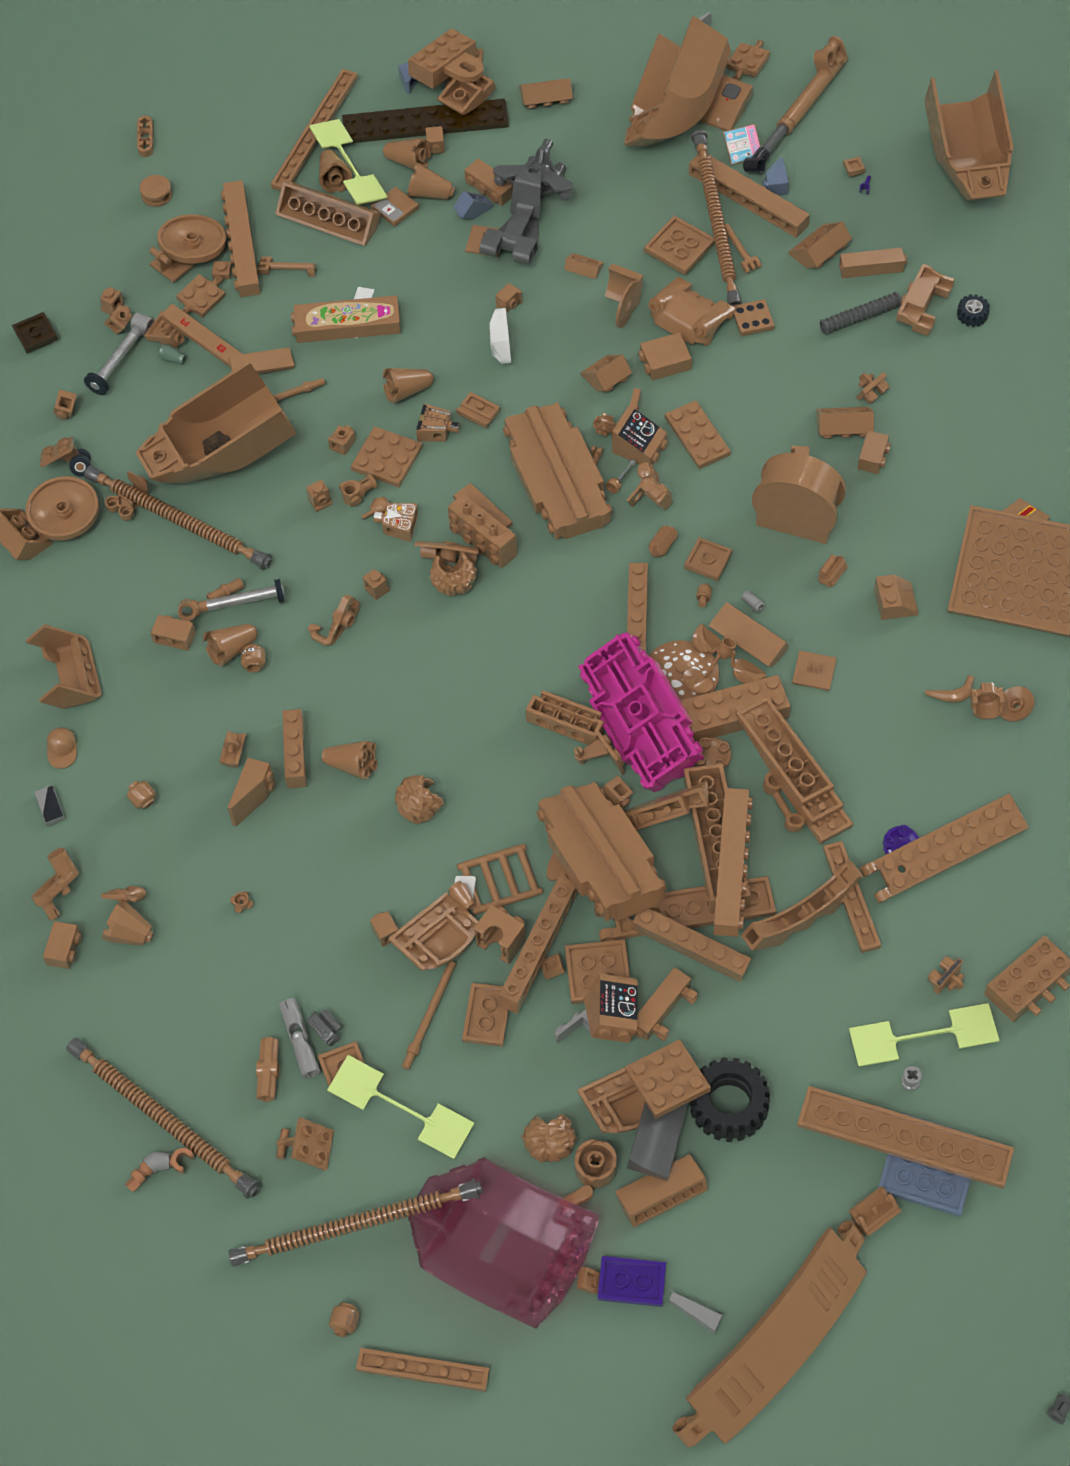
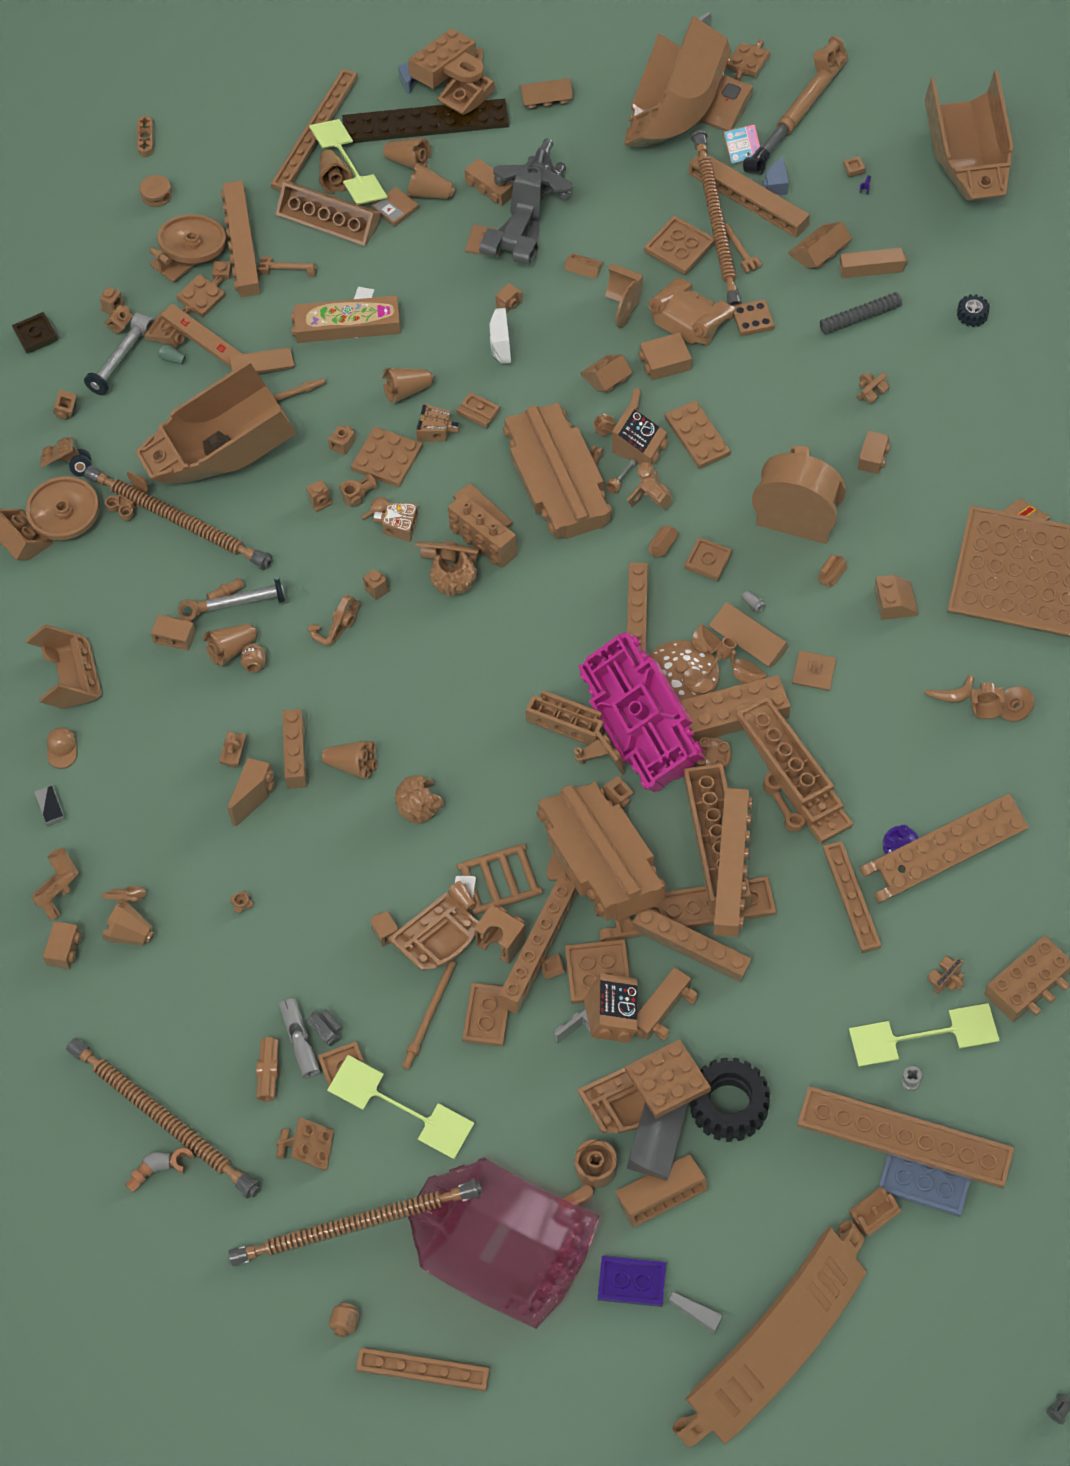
(141, 794): medium nougat head -> none
(435, 138): medium nougat brick -> none
(472, 205): sand blue slope -> none
(550, 1140): medium nougat hair -> none
(588, 1280): medium nougat plate -> none
(668, 806): medium nougat wedge -> none
(703, 594): medium nougat cylinder -> none
(799, 917): medium nougat arch -> none
(844, 421): medium nougat slope -> none
(919, 296): medium nougat bracket -> none

